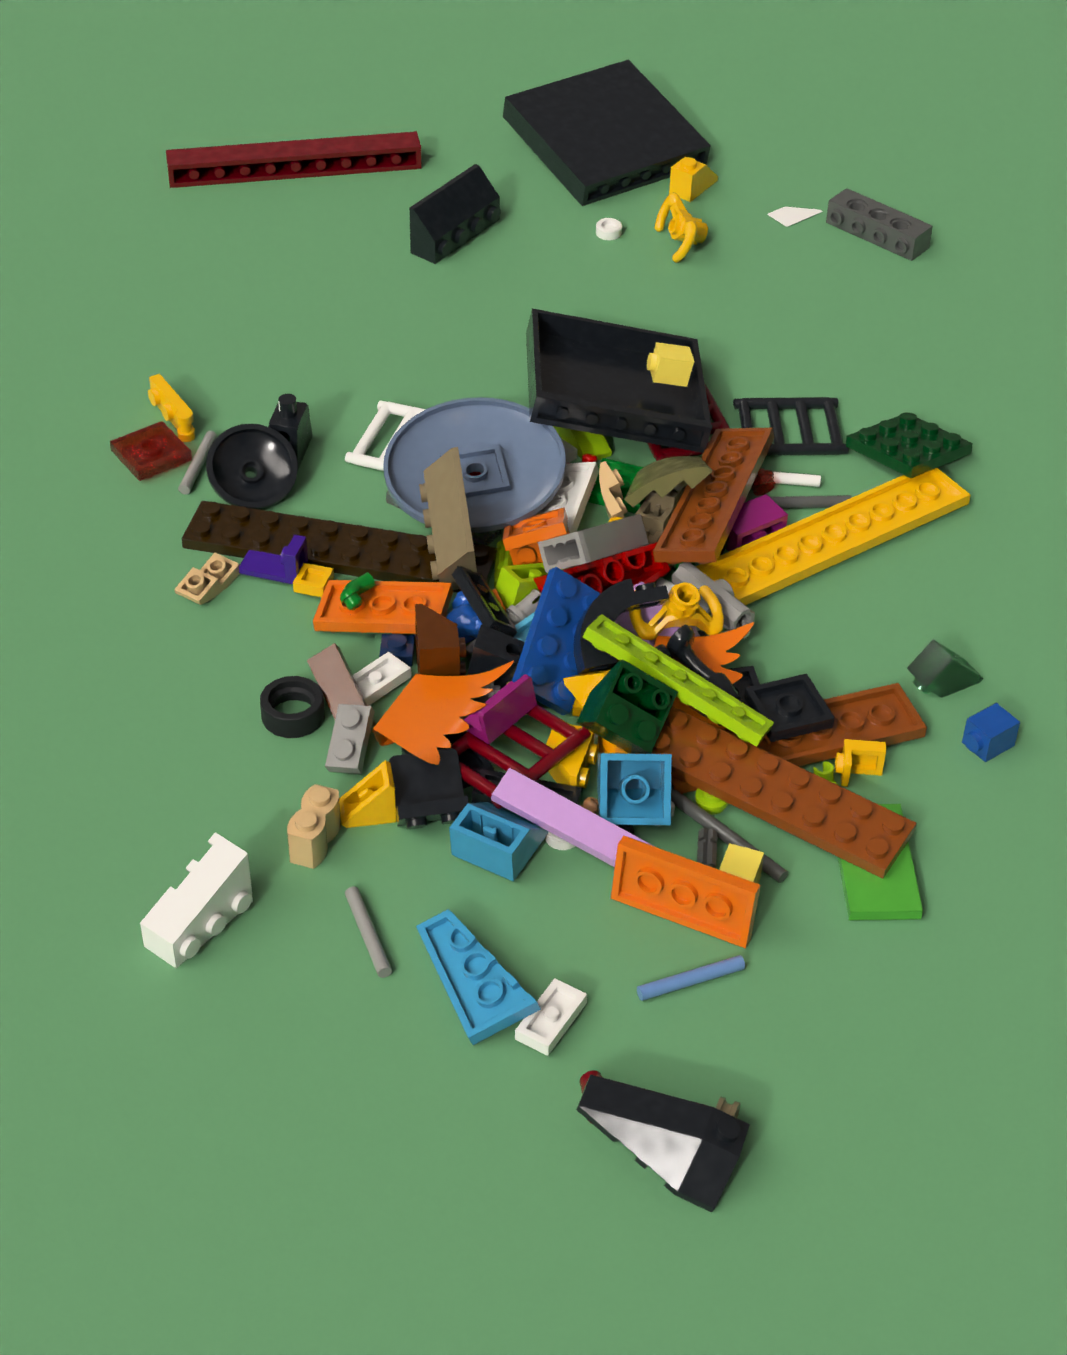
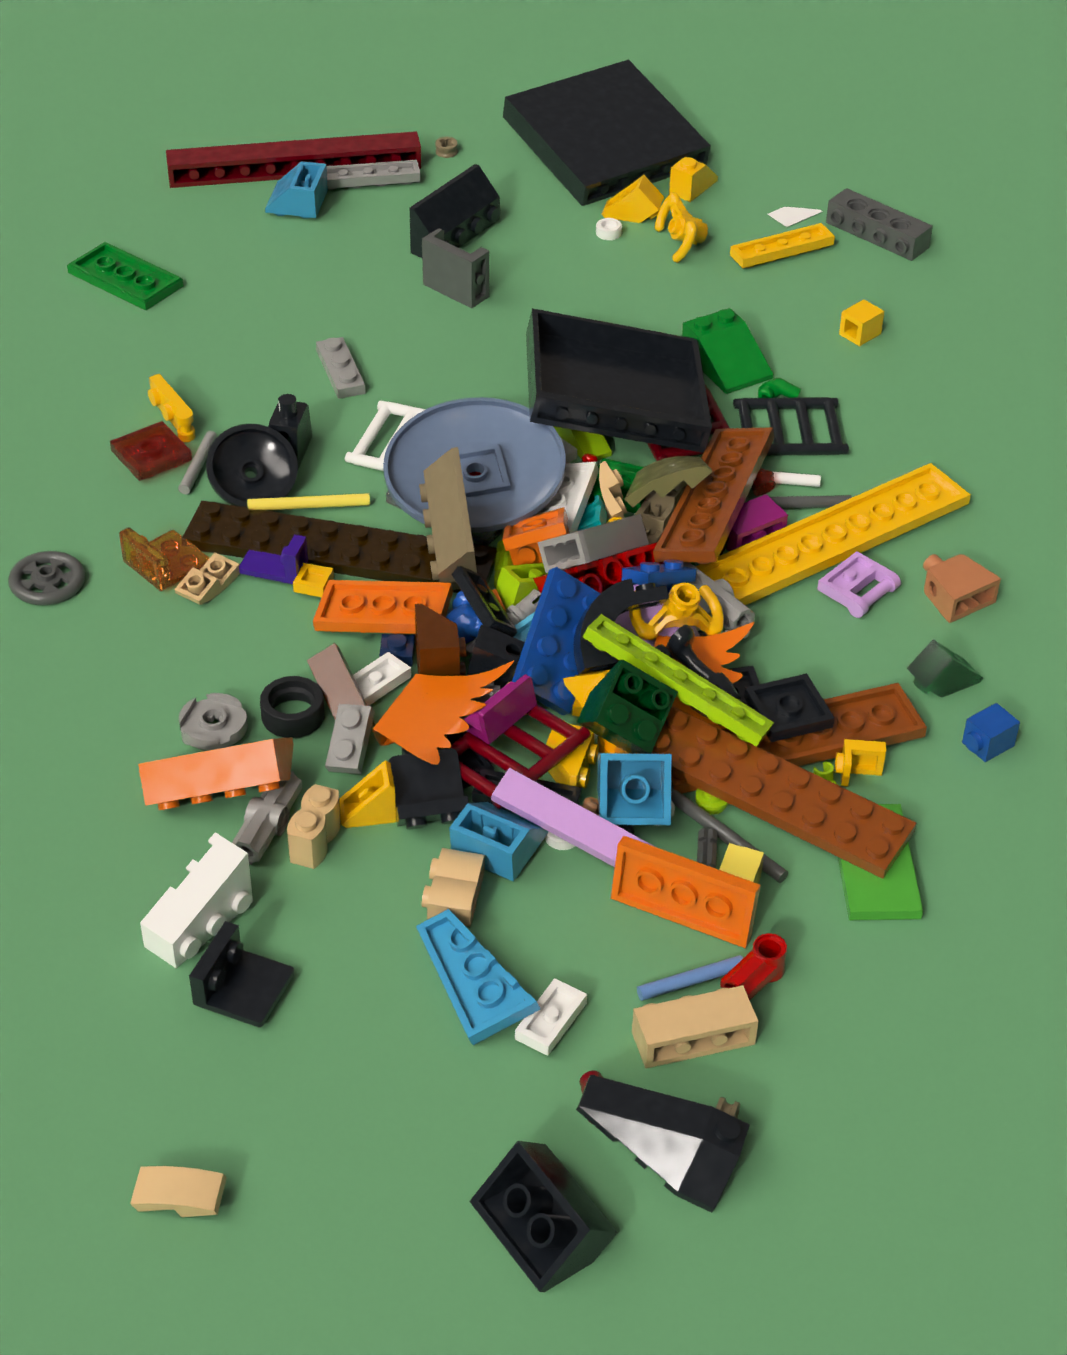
(46, 578): none -> dark grey plate
(125, 275): none -> green tile
(162, 559): none -> clear orange bracket
(184, 1189): none -> tan slope
(205, 736): none -> light grey plate
(217, 771): none -> orange slope
(237, 980): none -> black bracket
(267, 817): none -> light grey piece
(300, 191): none -> dark azure slope
(309, 502): none -> light yellow bar
(340, 367): none -> light grey plate
(353, 589): green arm -> none
(368, 932): light grey bar -> none
(372, 174): none -> light grey plate
(446, 147): none -> dark tan bush
(455, 271): none -> dark grey panel
(455, 884): none -> tan brick
(542, 1215): none -> black slope
(593, 514): none -> teal plate
(635, 202): none -> yellow slope
(661, 574): none -> blue bracket
(670, 364): light yellow brick -> none
(694, 1026): none -> tan brick
(728, 350): none -> green slope
(760, 966): none -> red piece
(777, 387): none -> green arm
(781, 245): none -> yellow plate
(851, 577): none -> lavender plate
(861, 322): none -> yellow brick
(909, 444): dark green plate -> none
(959, 586): none -> nougat torso

